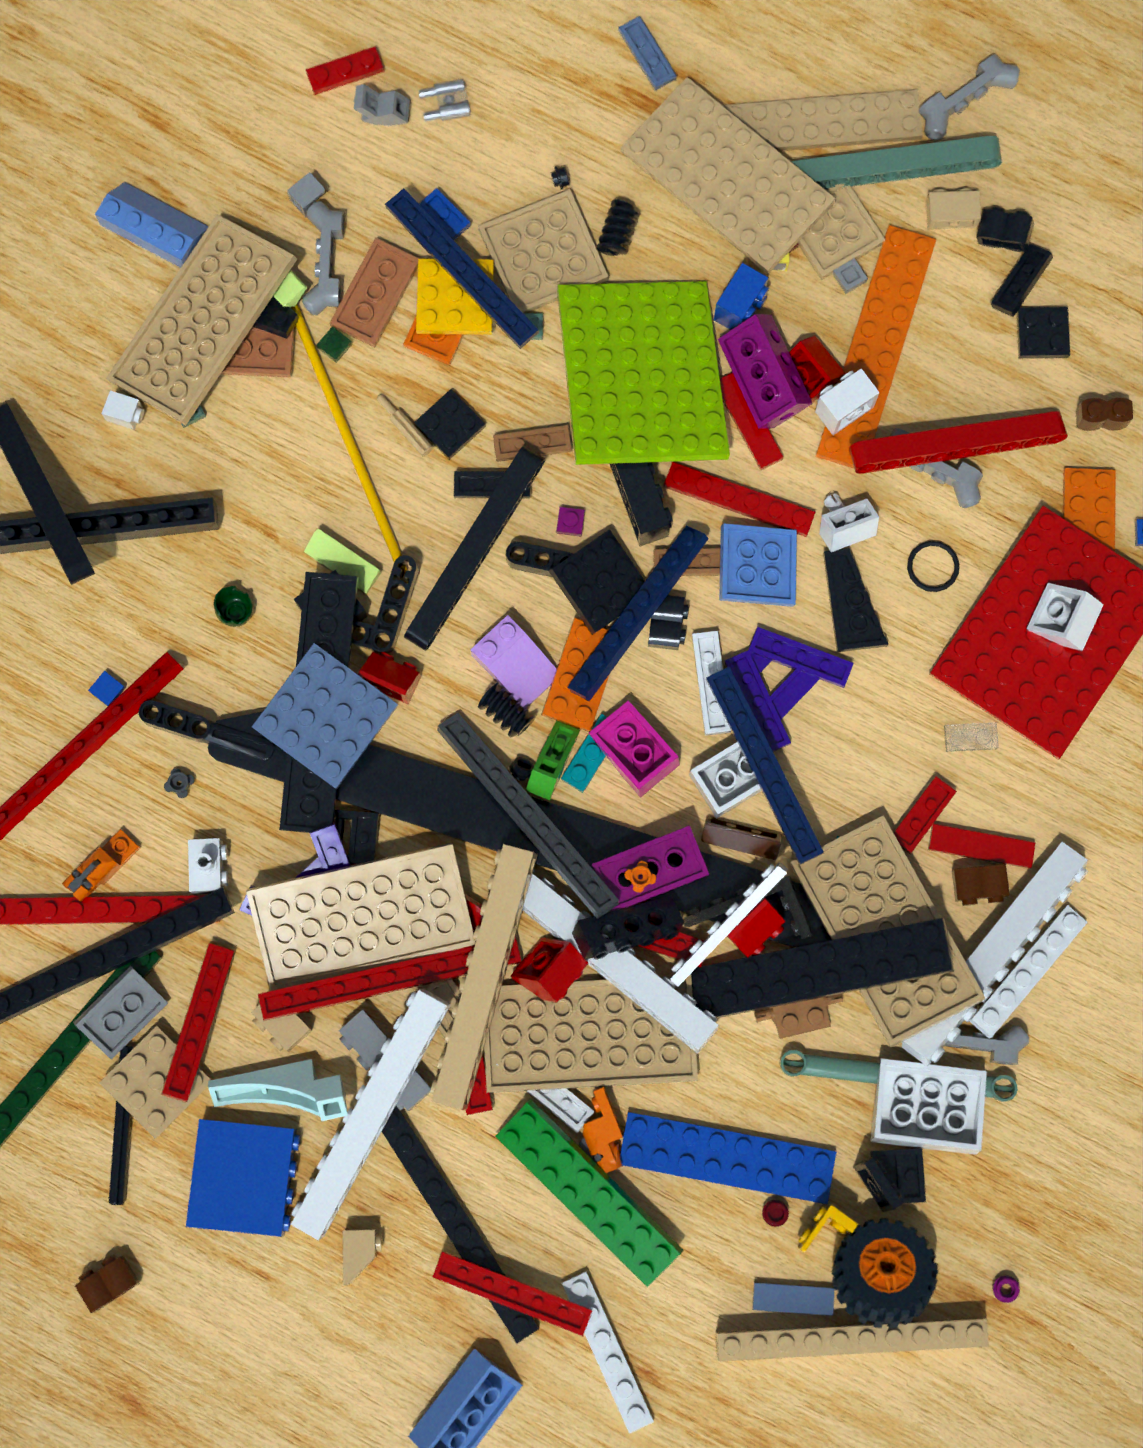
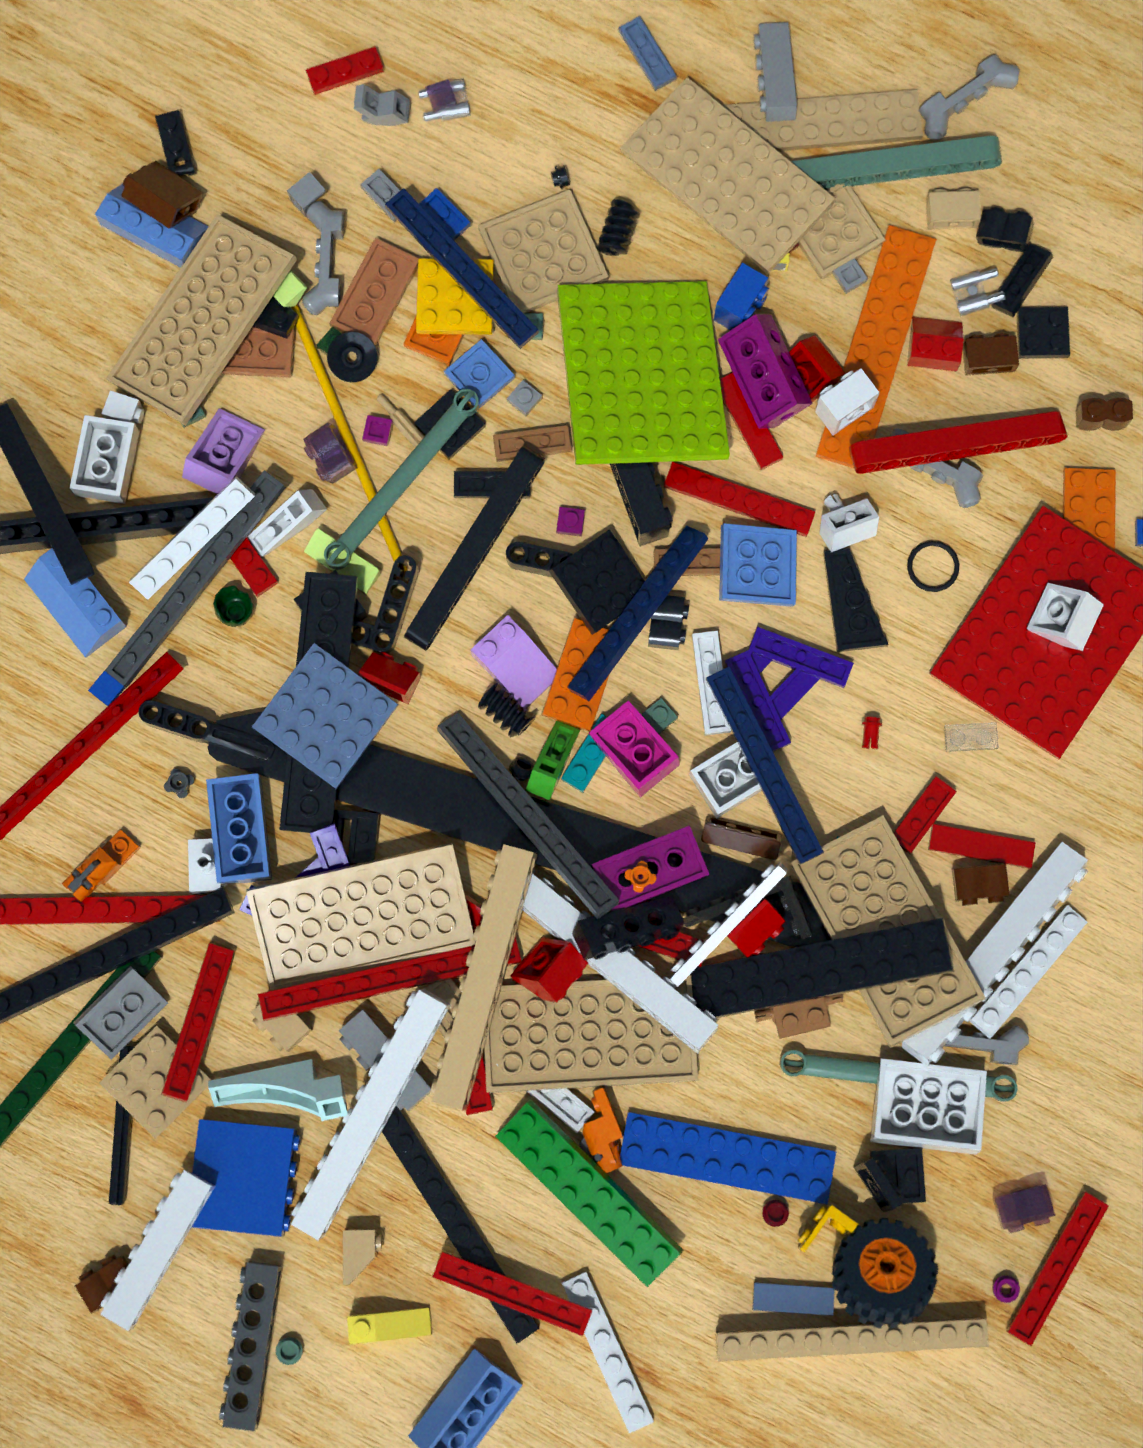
(76, 607): none -> medium blue slope
(104, 459): none -> white brick
(157, 1249): none -> white brick
(161, 194): none -> reddish brown brick
(175, 143): none -> black plate
(192, 537): none -> white plate
(193, 582): none -> dark grey plate
(222, 451): none -> lavender slope
(239, 829): none -> medium blue slope
(248, 1417): none -> dark grey brick
(253, 568): none -> red plate
(287, 521): none -> white slope
(289, 1351): none -> sand green plate
(329, 453): none -> clear purple brick
(352, 370): none -> black dish
(377, 430): none -> magenta plate
(380, 190): none -> light grey plate
(388, 1325): none -> light yellow slope
(401, 479): none -> sand green piece
(441, 95): none -> clear purple tile
(480, 372): none -> medium blue plate
(524, 398): none -> light grey plate
(659, 716): none -> sand green plate
(776, 72): none -> light grey brick
(871, 731): none -> red pin
(935, 344): none -> red slope
(970, 291): none -> clear piece
(990, 354): none -> reddish brown brick
(1024, 1207): none -> clear purple brick
(1057, 1268): none -> red plate

